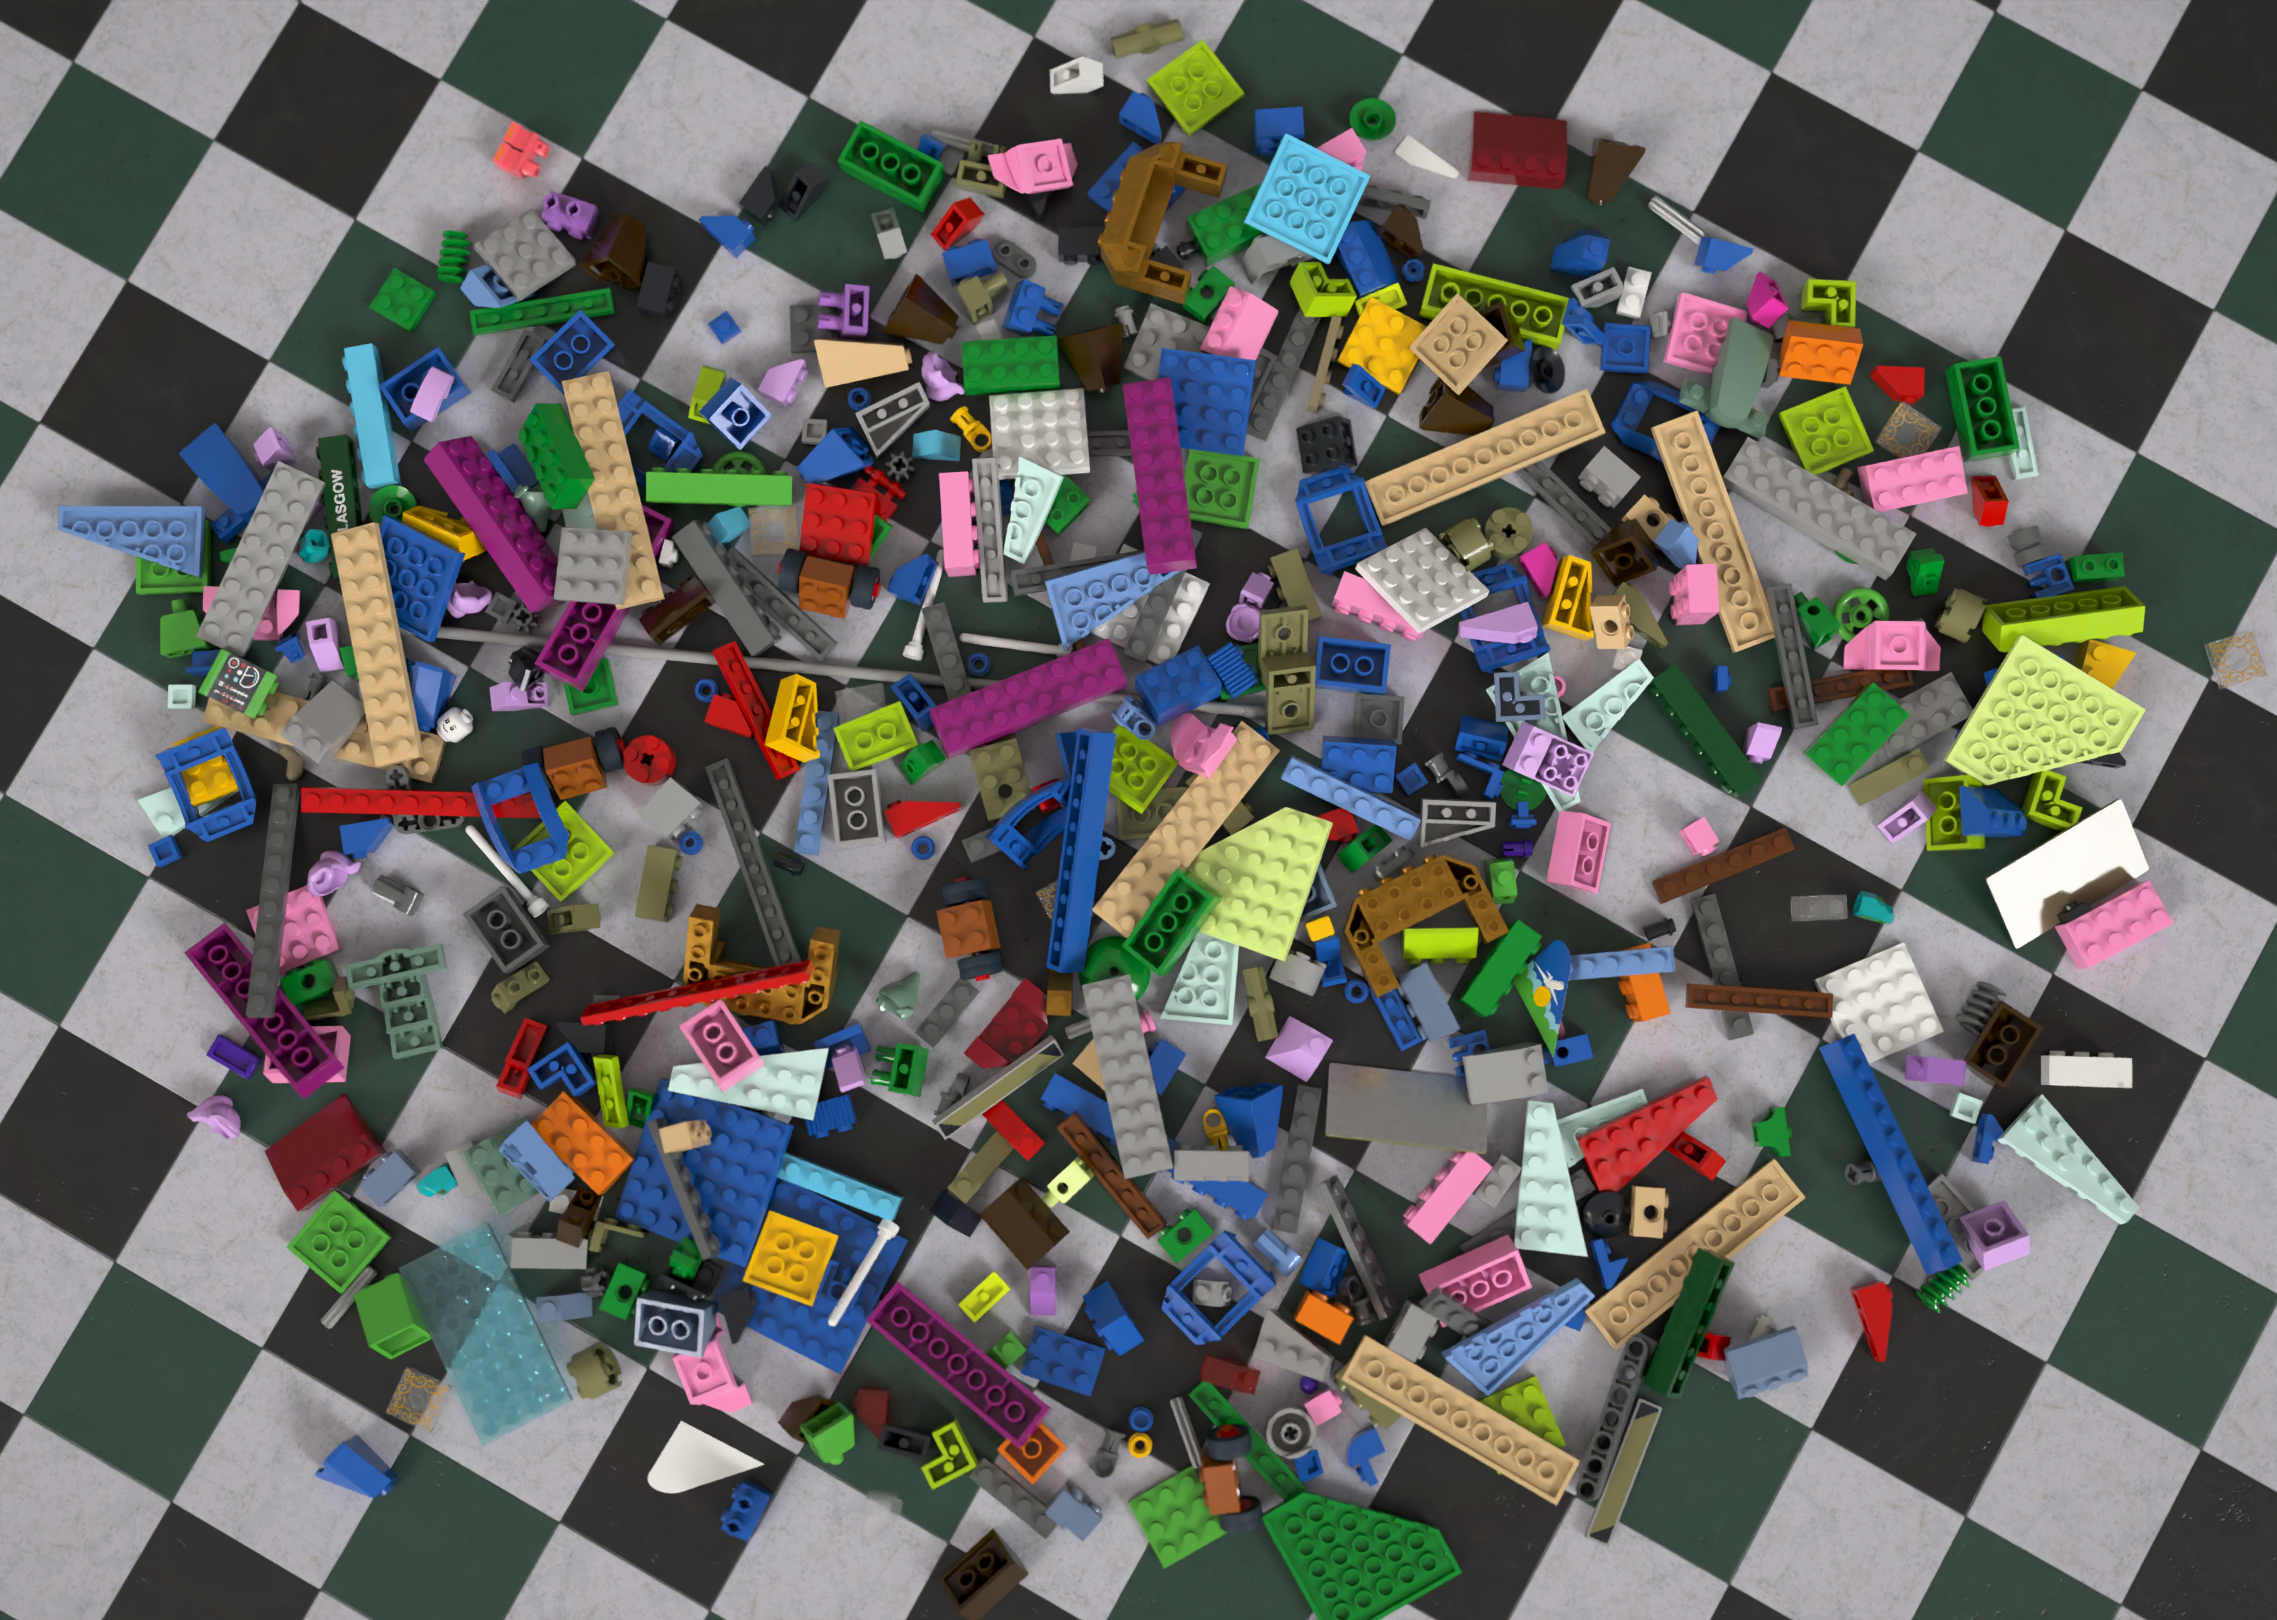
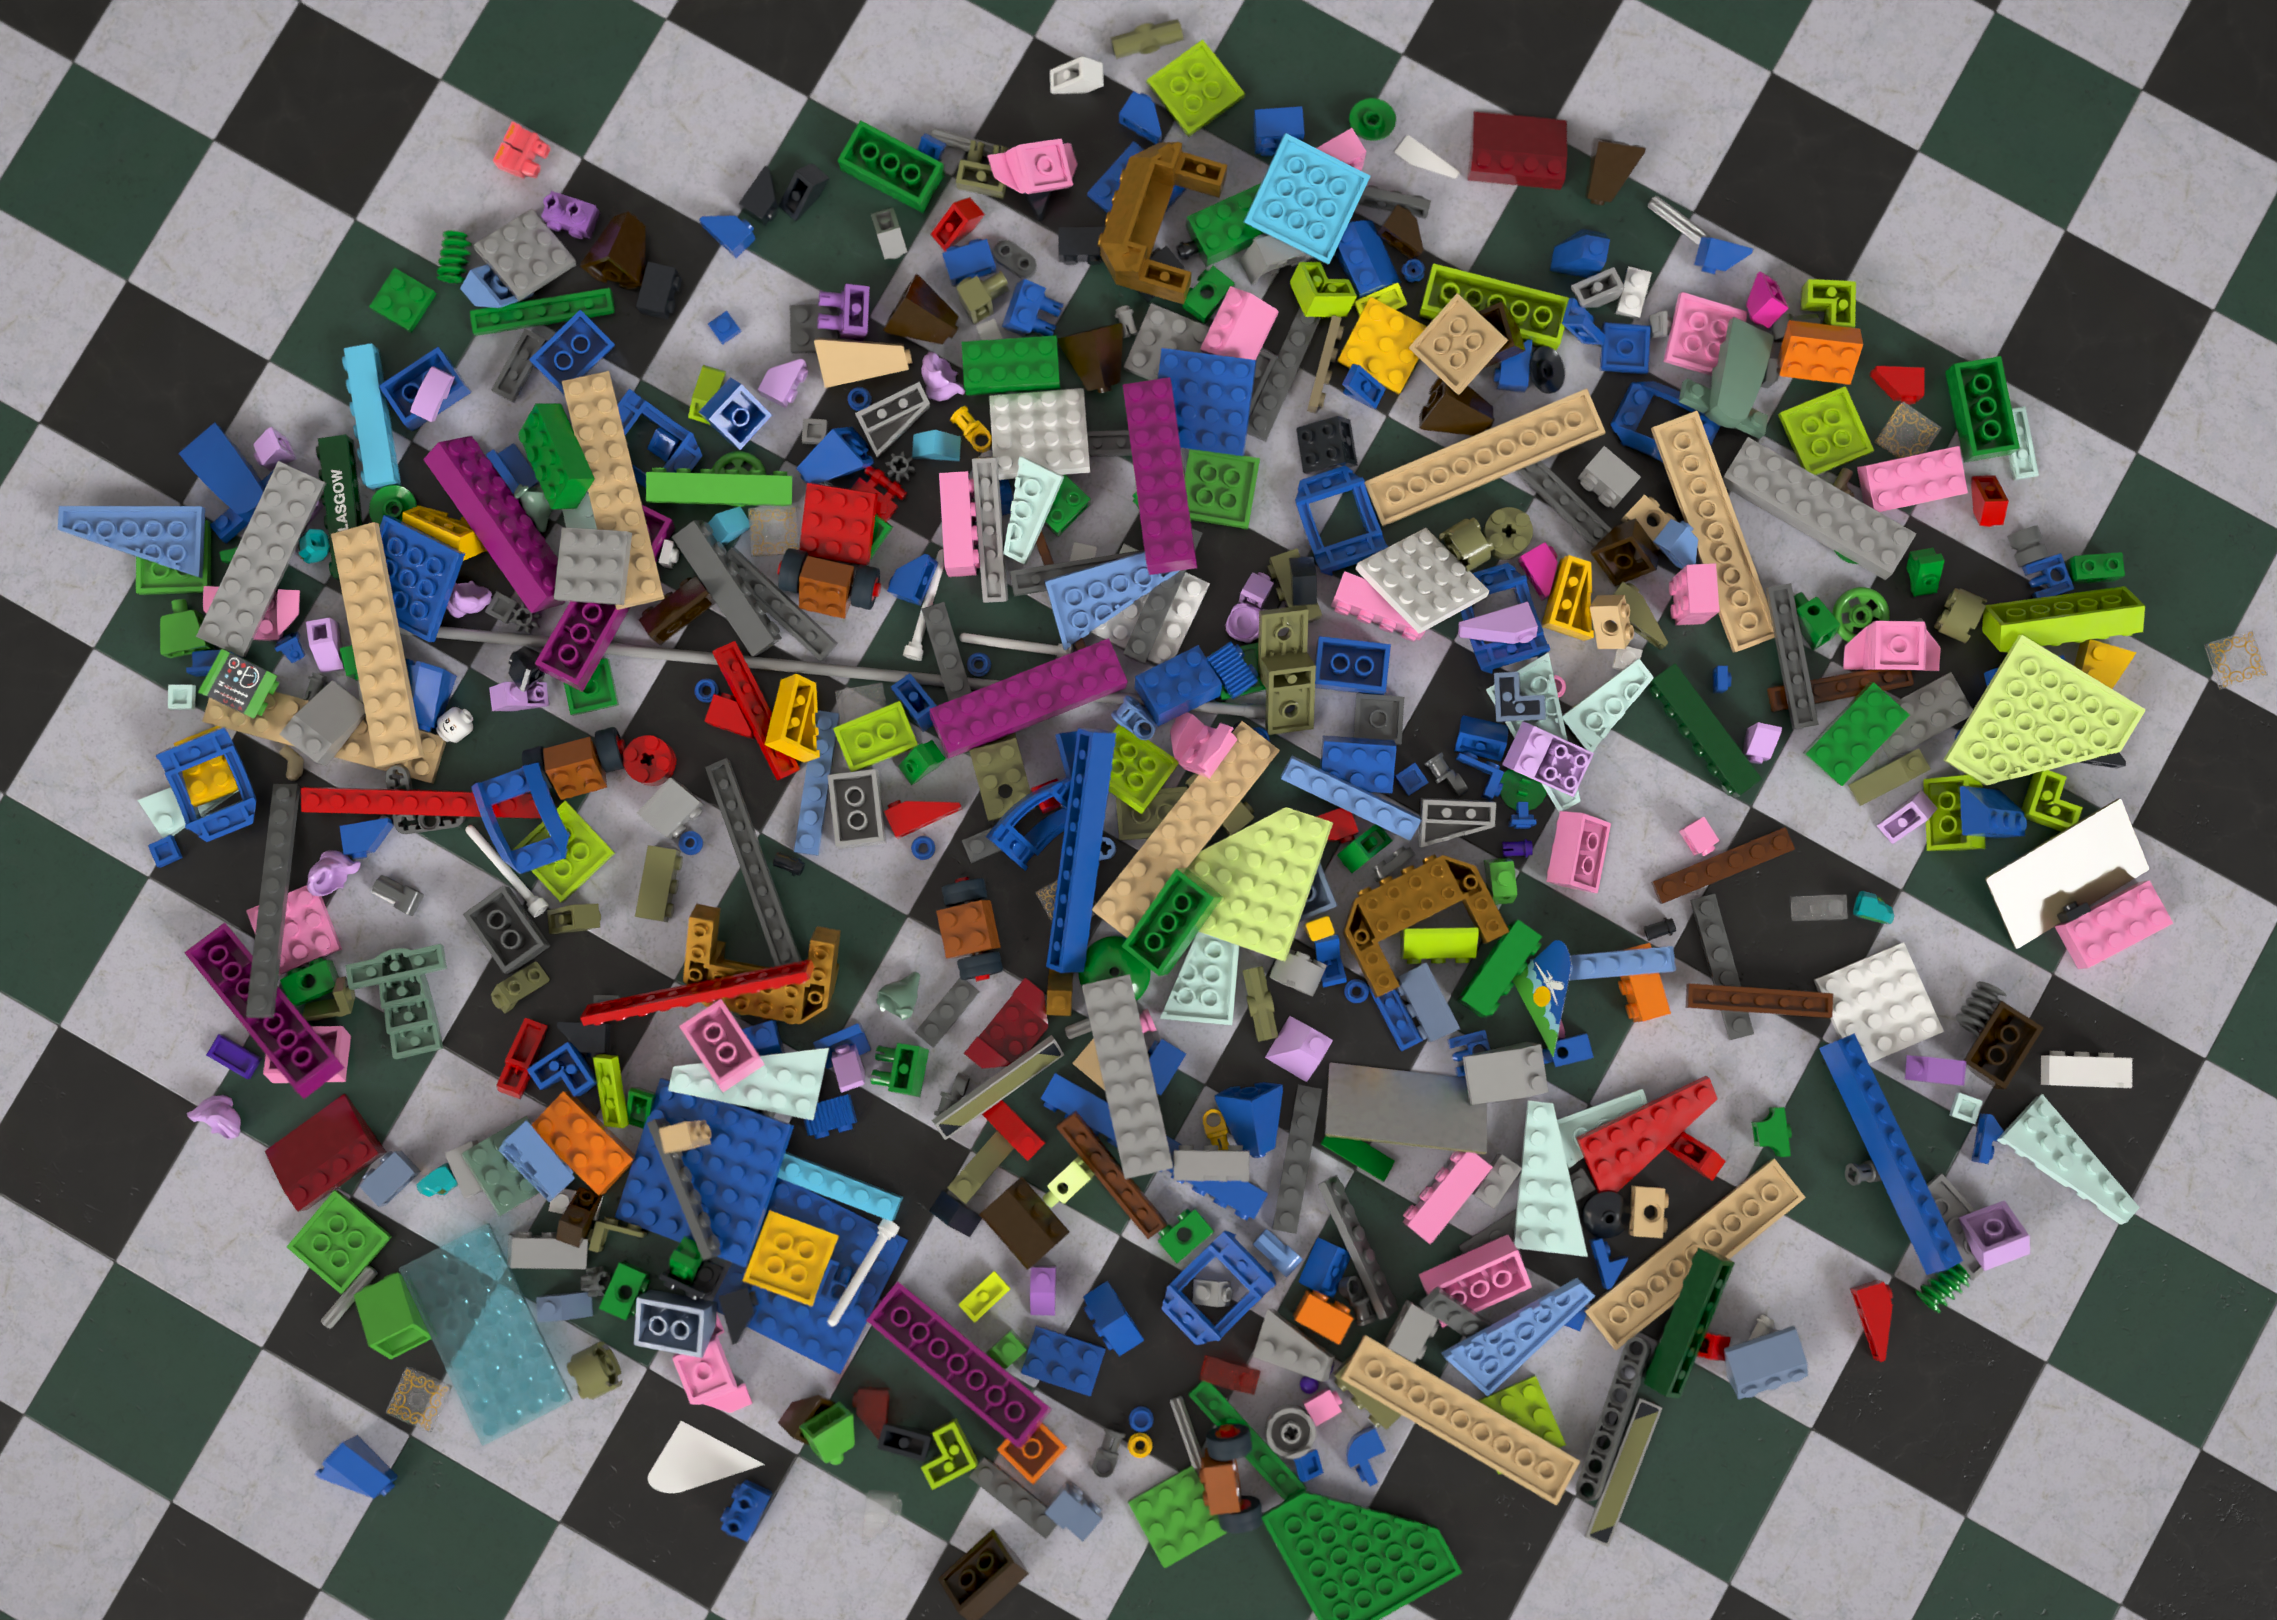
(1303, 581): none -> black slope
(1360, 1155): none -> green slope

